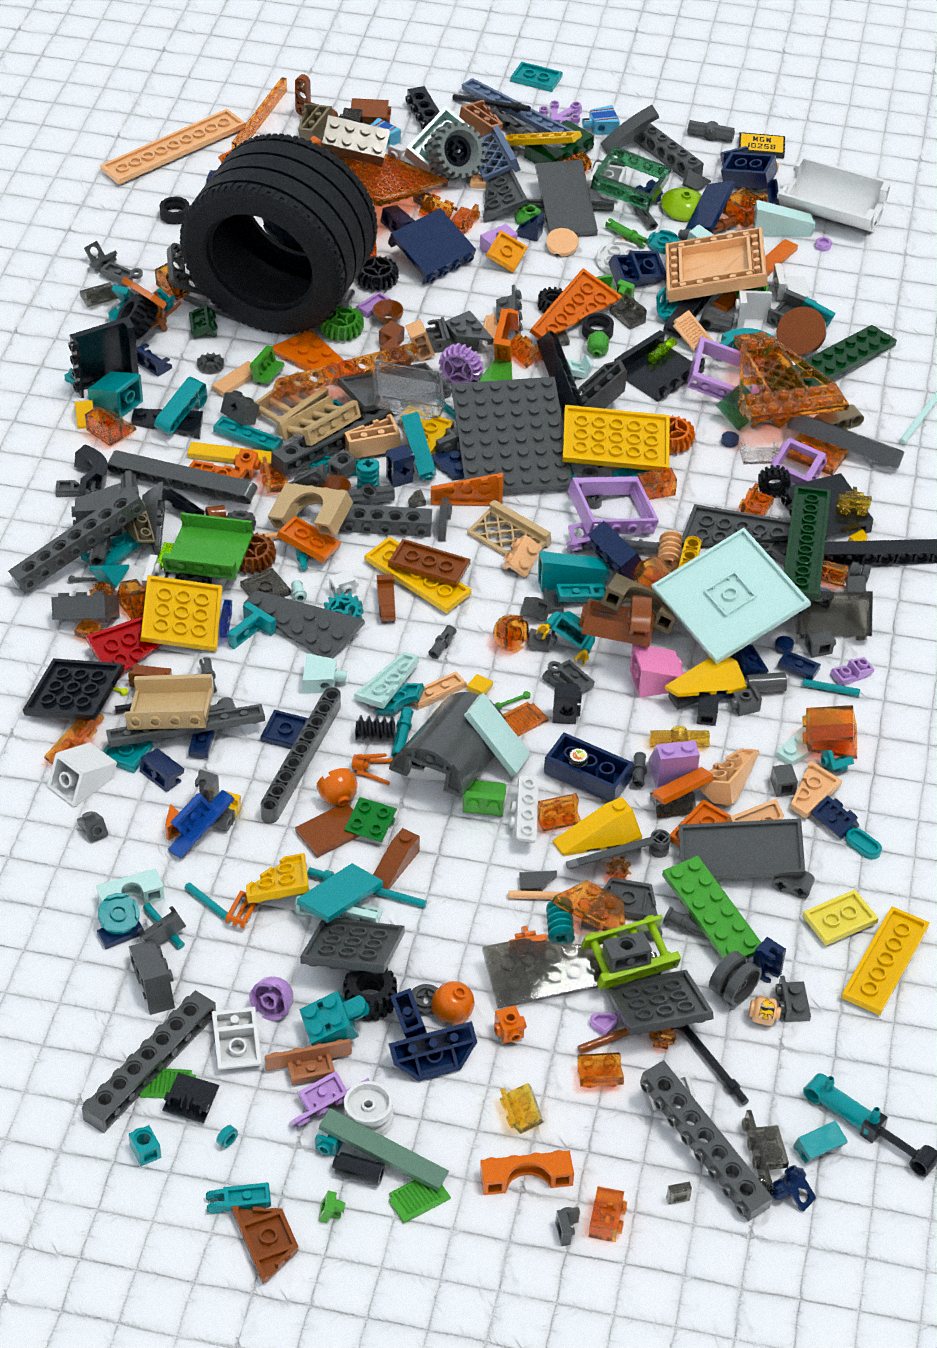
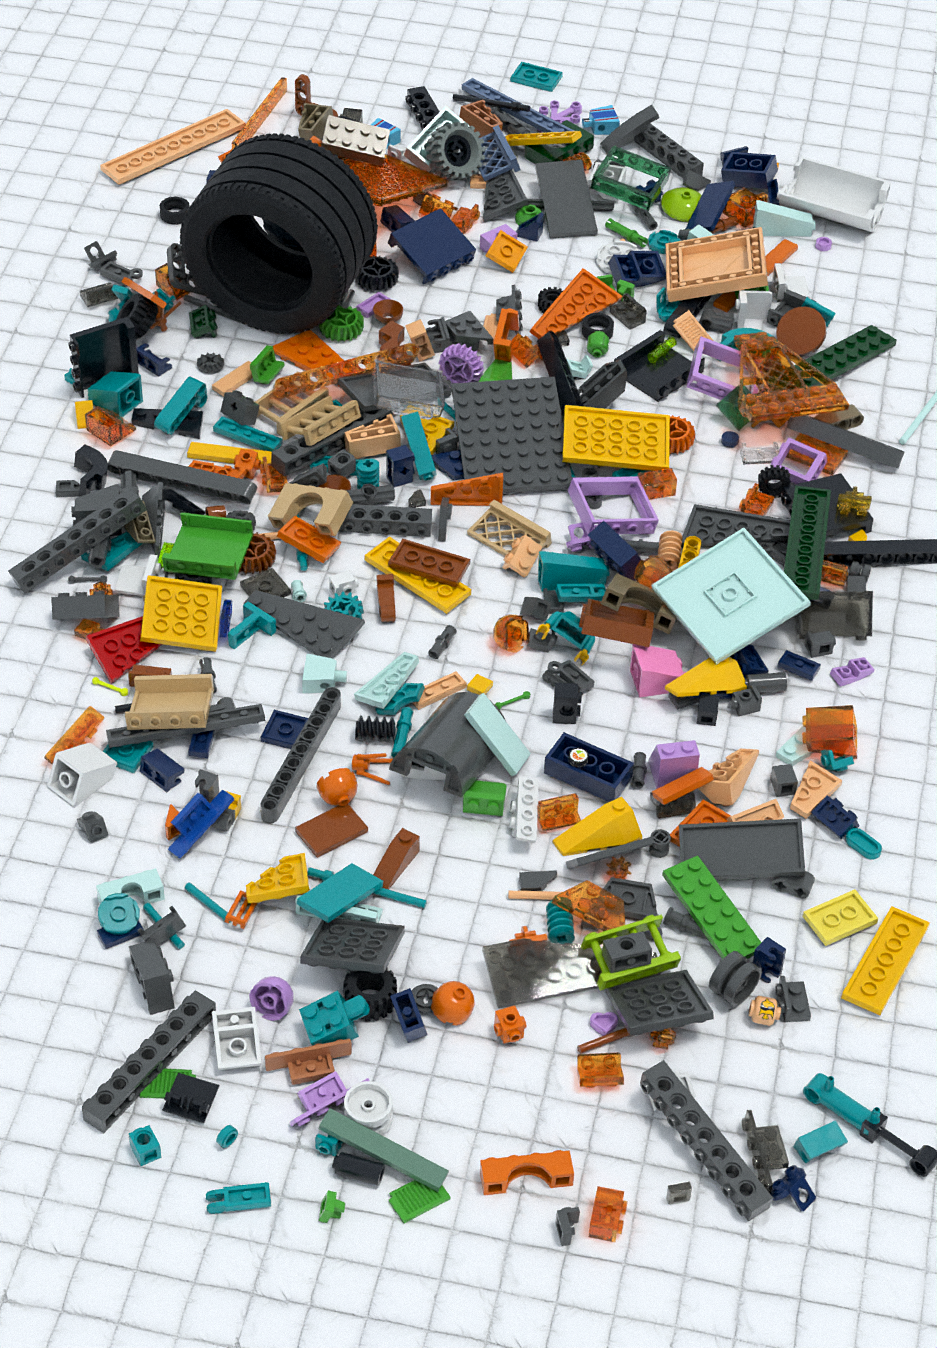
(73, 689): black plate -> none
(109, 573): teal slope -> none
(132, 598): clear orange slope -> none
(266, 1238): dark orange wing -> none
(371, 819): green hinge -> none
(372, 109): dark orange panel -> none
(434, 1052): dark blue wedge -> none
(521, 1108): clear yellow bracket -> none
(525, 718): clear orange window -> none
(562, 242): light nougat tile -> none
(640, 616): dark orange arch -> none
(679, 734): clear yellow piece -> none
(717, 131): dark grey piece -> none
(730, 1084): black bar -> none
(763, 143): tile -> none
(784, 643): dark blue tile -> none
(831, 687): teal bar -> none

